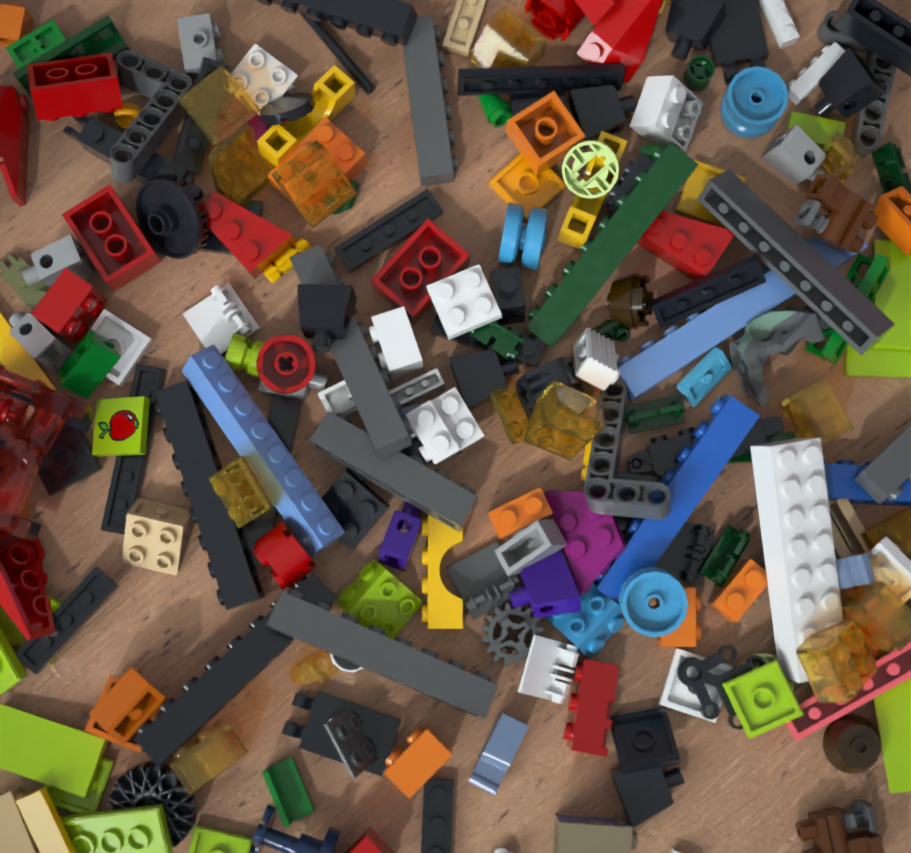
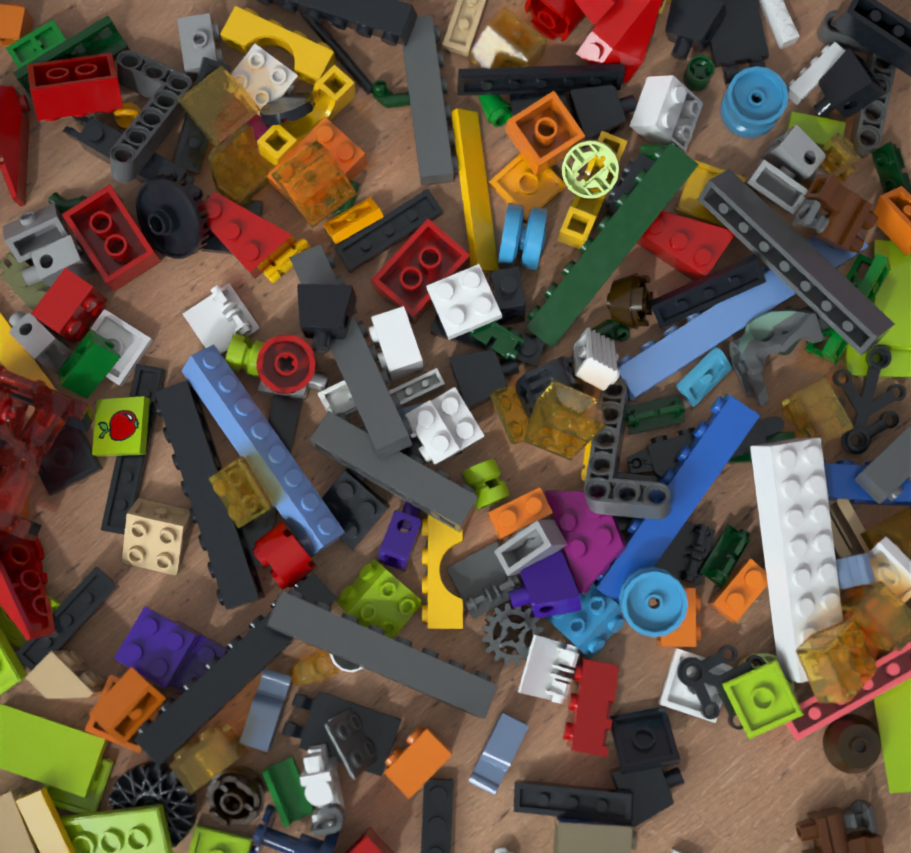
(34, 231): none -> light grey brick
(62, 204): none -> dark green arm
(65, 676): none -> tan slope
(167, 650): none -> dark purple bracket
(236, 796): none -> dark brown cone
(246, 28): none -> yellow arch
(266, 710): none -> sand blue piece
(323, 790): none -> white hips
(353, 220): none -> light orange plate
(387, 98): none -> dark green arm
(474, 190): none -> yellow tile
(486, 473): none -> lime wheel
(573, 801): none -> black plate
(777, 186): none -> light grey brick
(865, 405): none -> black plant

